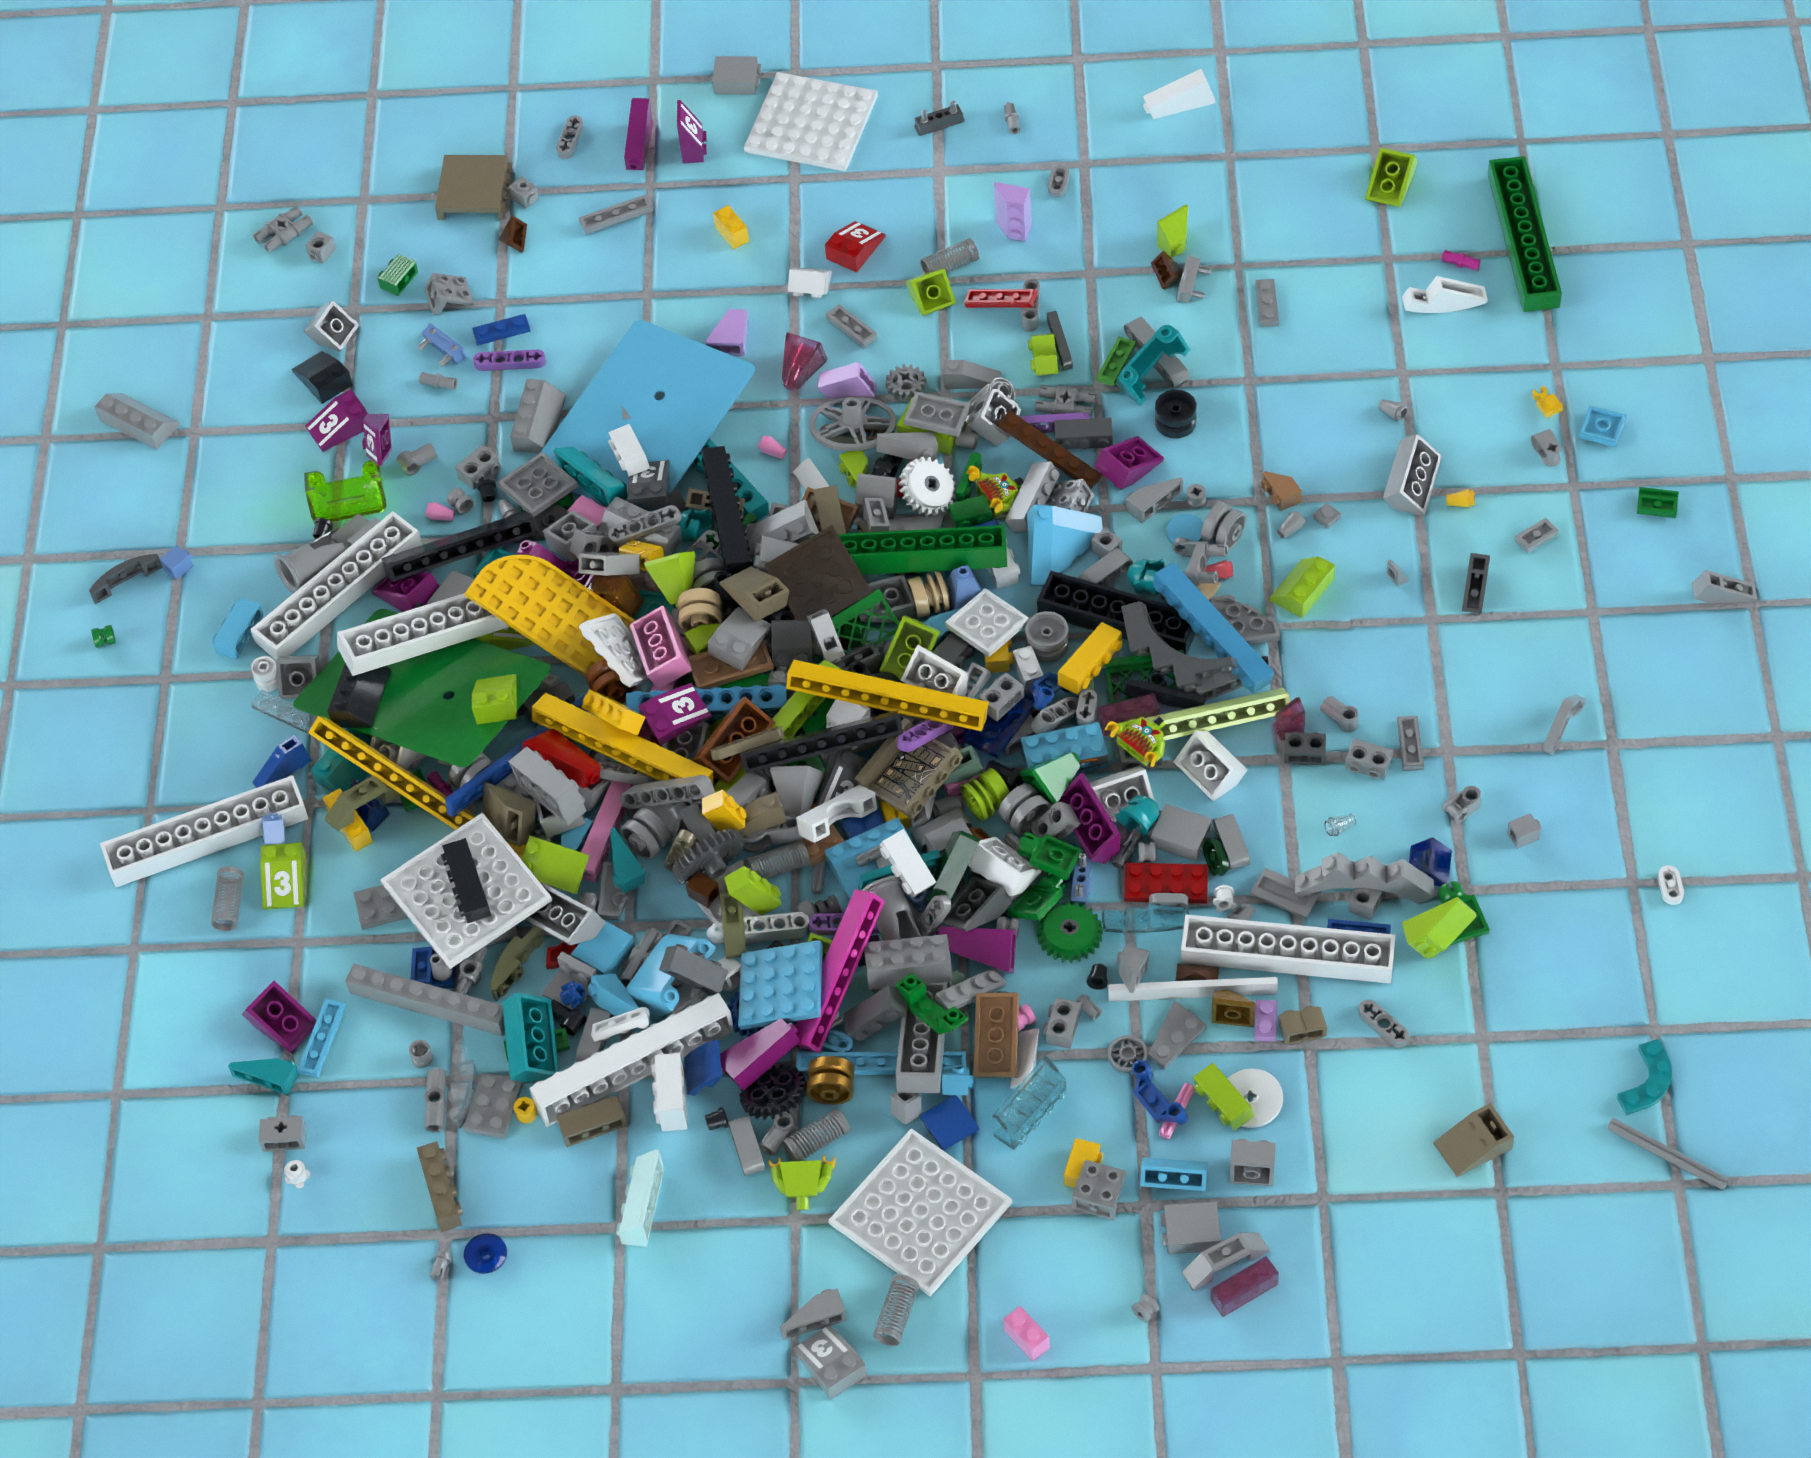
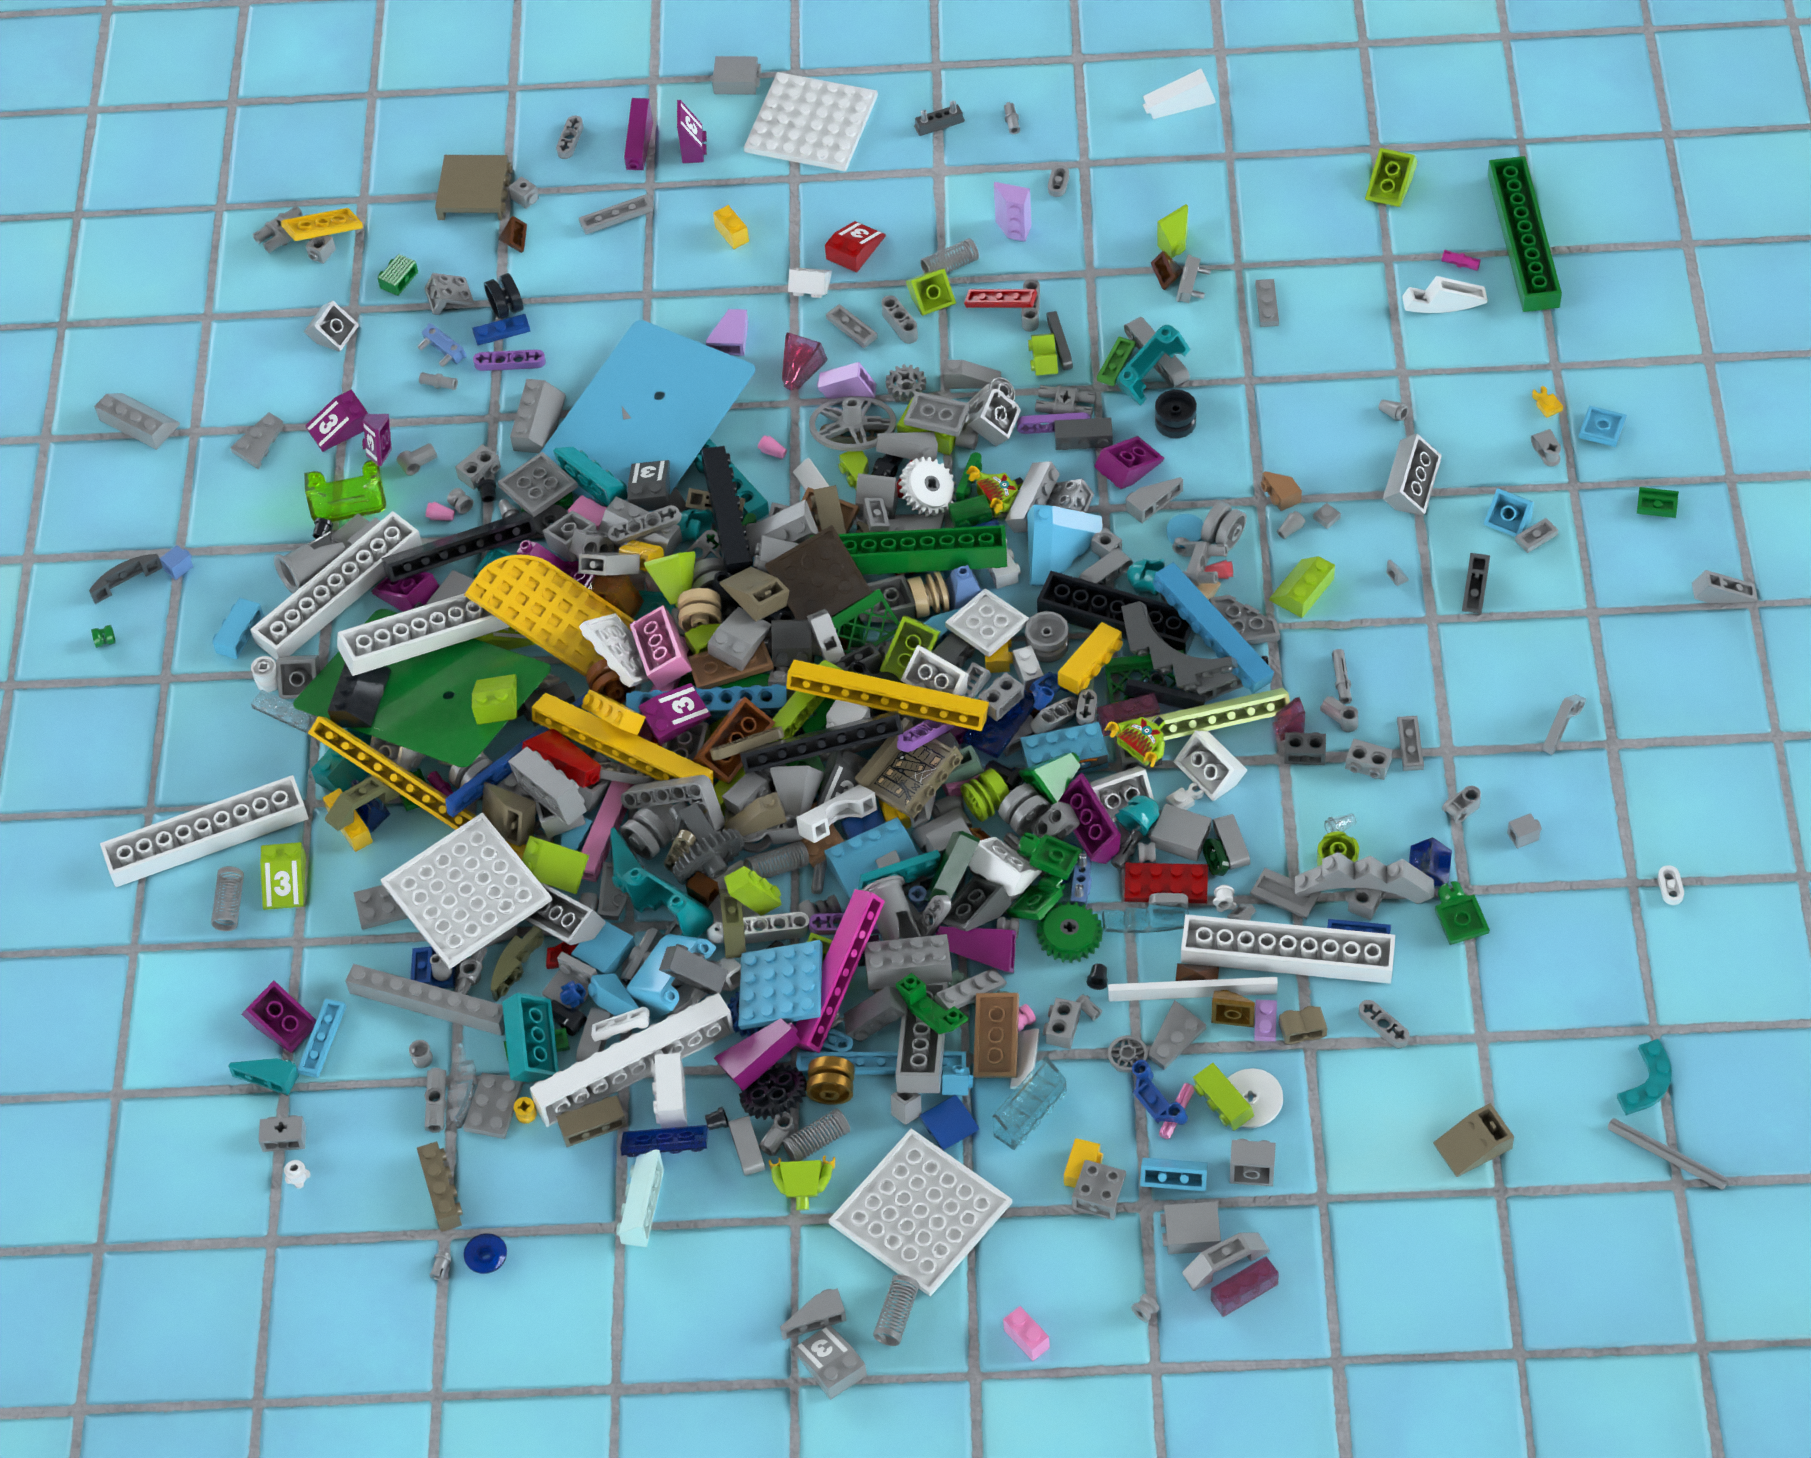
(257, 440): none -> light grey wing
(273, 828): brick -> none
(283, 761): blue slope -> none
(321, 224): none -> yellow tile
(323, 376): black slope -> none
(466, 881): black brick -> none
(503, 296): none -> black wheel
(628, 450): white brick -> none
(652, 891): none -> teal windscreen
(665, 1139): none -> clear blue plate
(703, 1067): blue slope -> none
(723, 811): yellow brick -> none
(870, 856): light grey axle -> none
(899, 319): none -> light grey beam
(907, 863): white brick -> none
(1049, 449): reddish brown plate -> none
(1132, 966): light grey slope -> none
(1185, 799): none -> white plate
(1193, 500): light grey wheel -> none
(1337, 842): none -> lime brick
(1342, 682): none -> light grey pin
(1438, 927): lime slope -> none
(1461, 499): yellow cone -> none
(1509, 513): none -> medium azure slope

